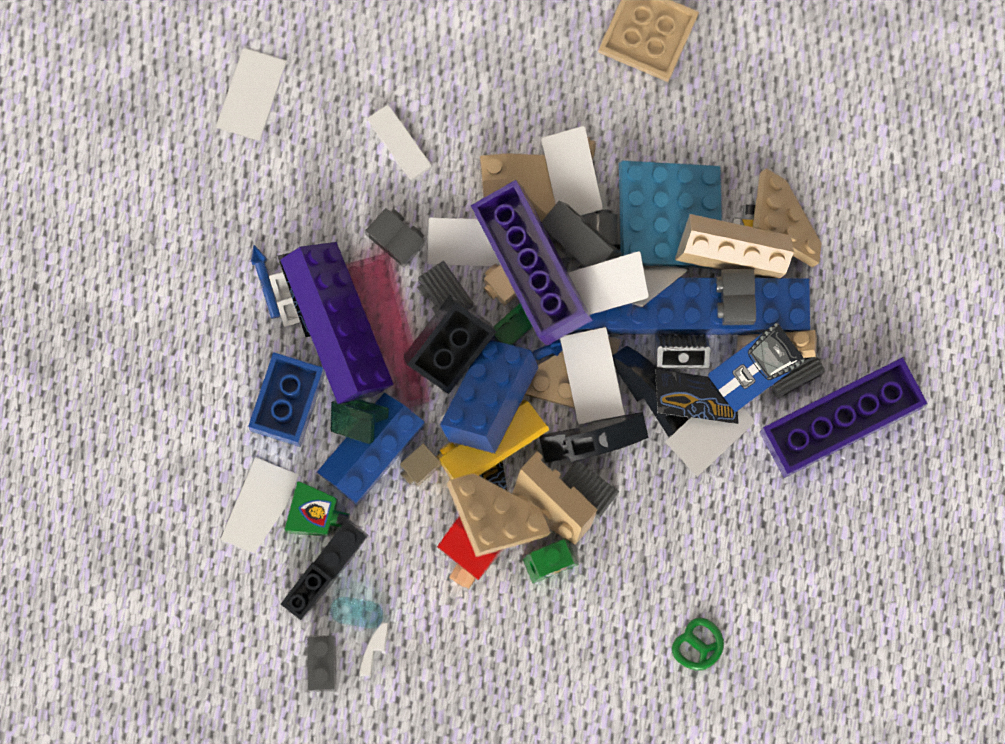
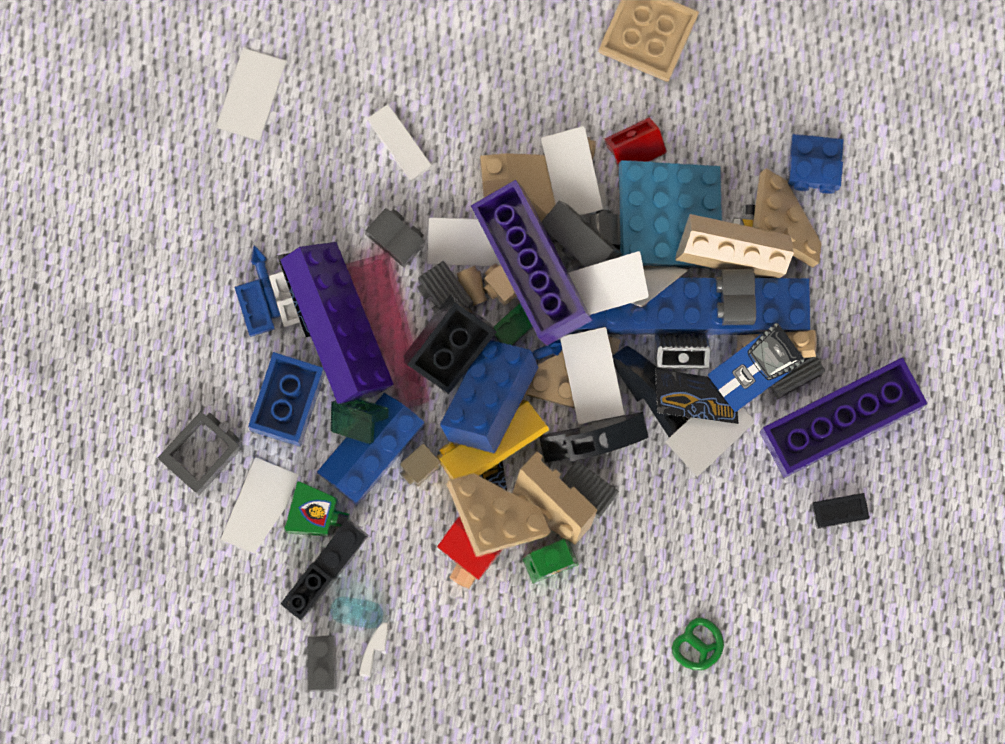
(212, 423): none -> dark grey window
(254, 308): none -> blue plate
(472, 284): none -> tan cone
(637, 143): none -> red panel
(815, 163): none -> blue plate
(840, 510): none -> black plate

